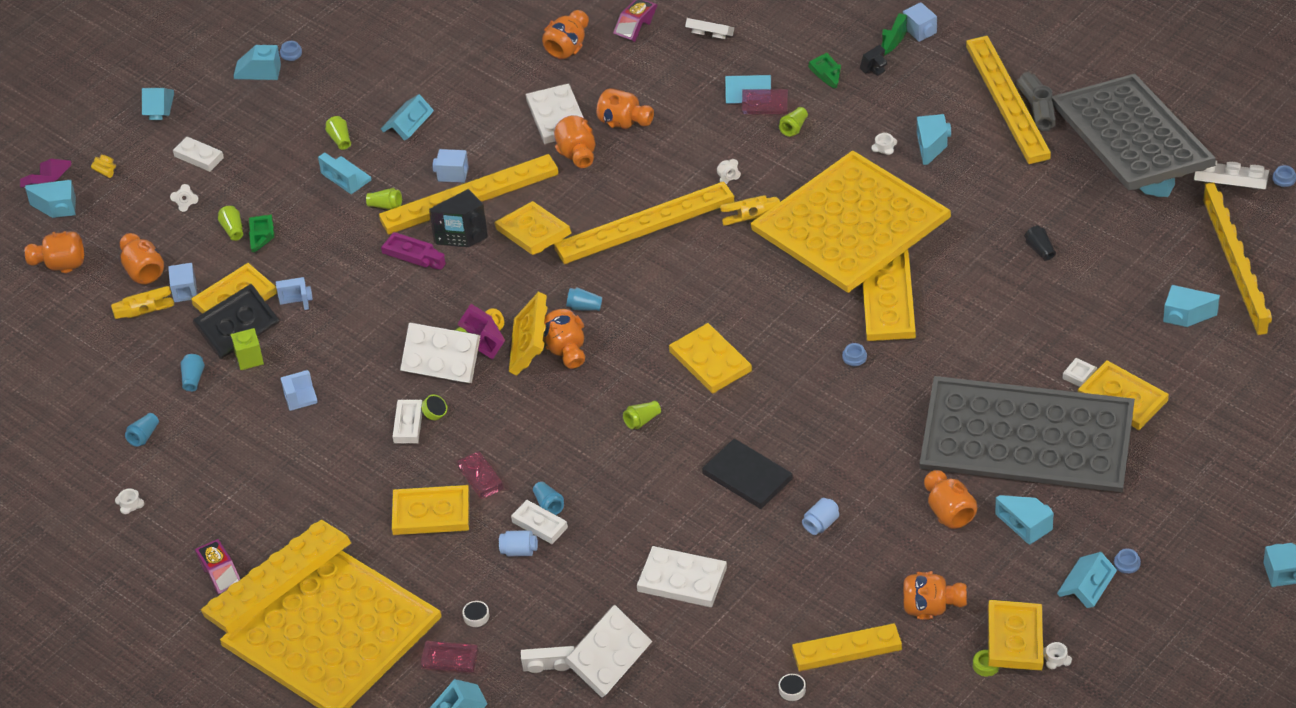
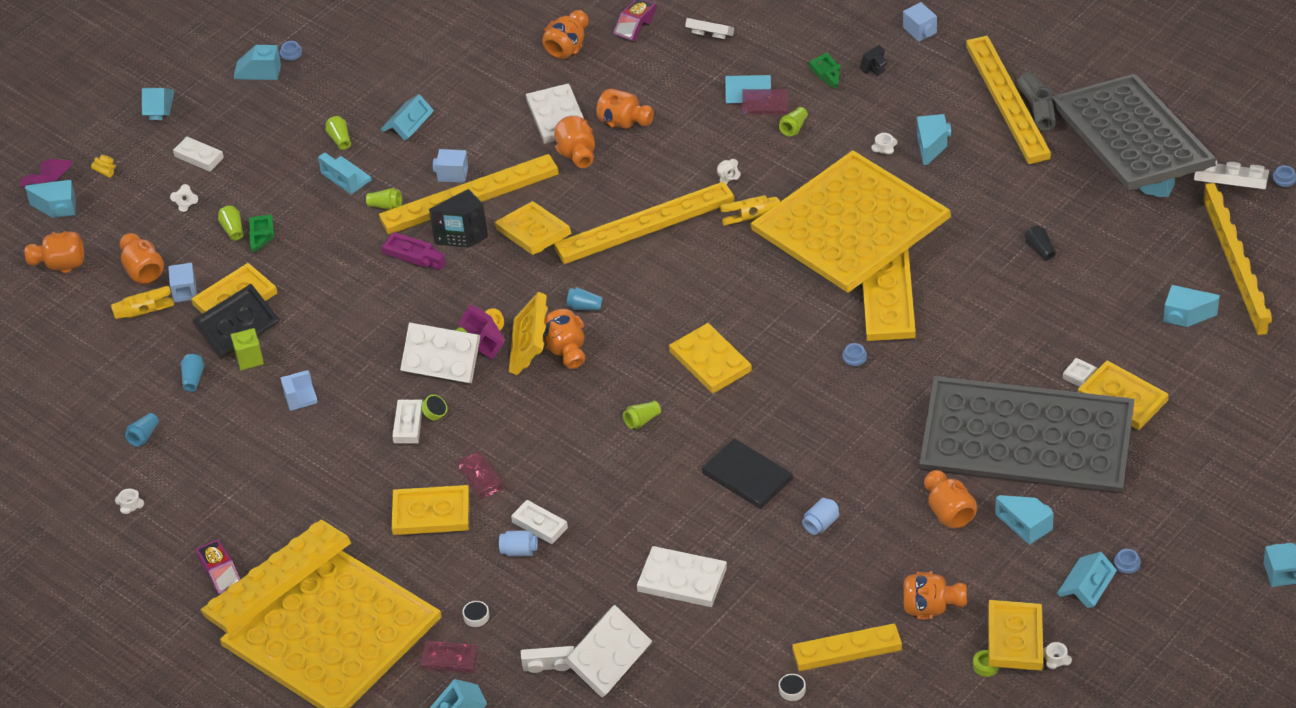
(294, 291): light blue bracket -> none
(548, 498): dark azure cone -> none
(892, 38): green slope -> none

